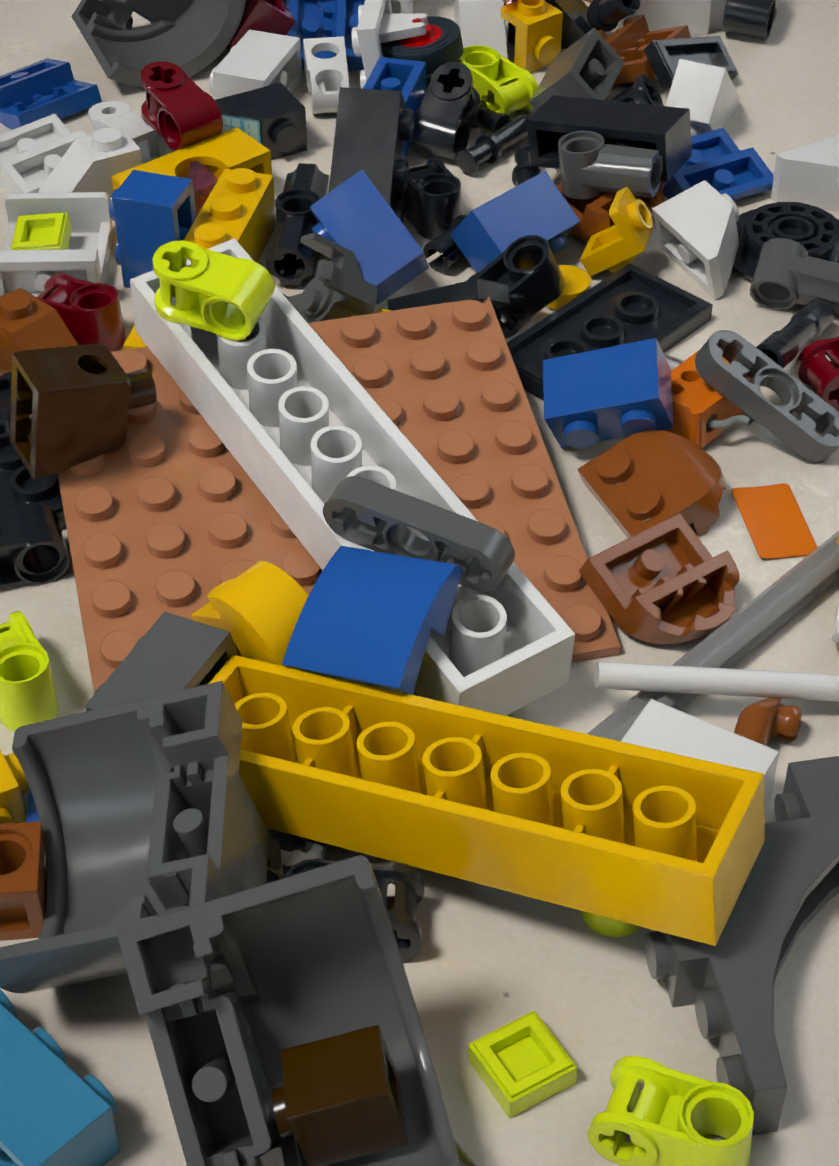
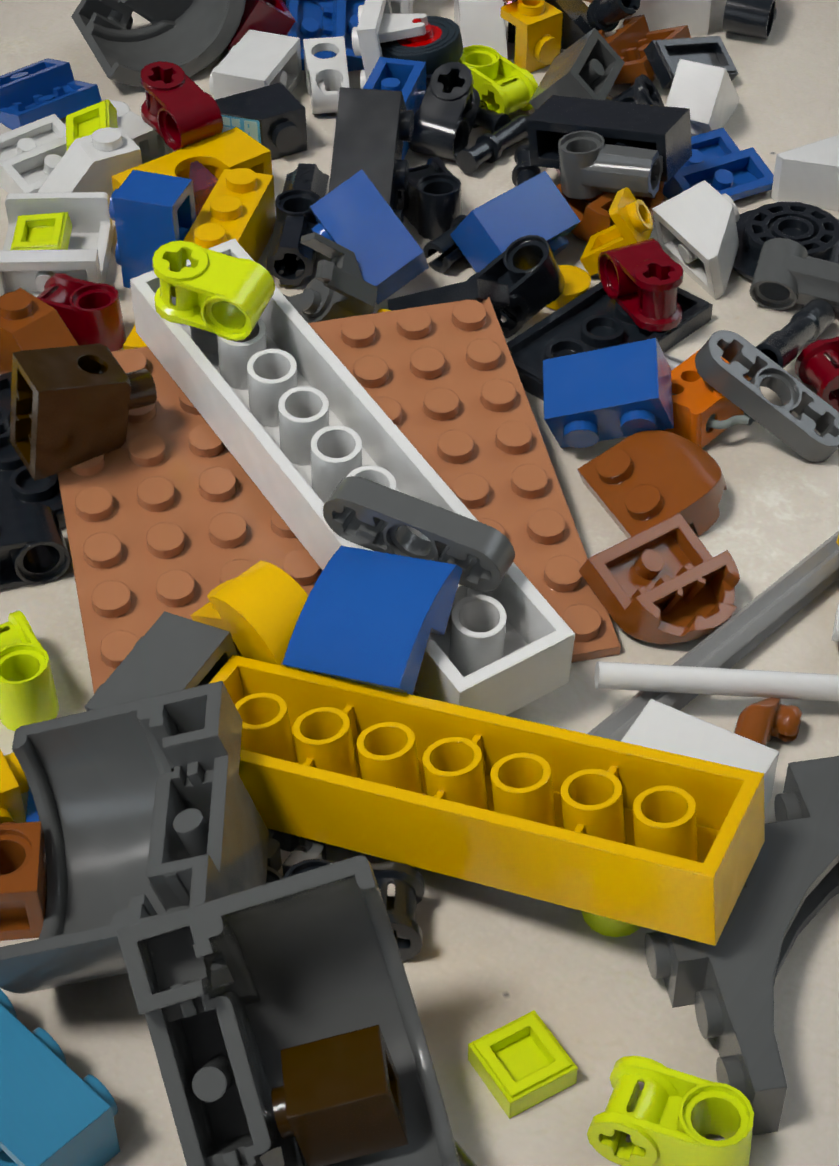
(89, 120): none -> neon yellow tile
(643, 283): none -> dark red piece
(774, 521): orange sticker -> none

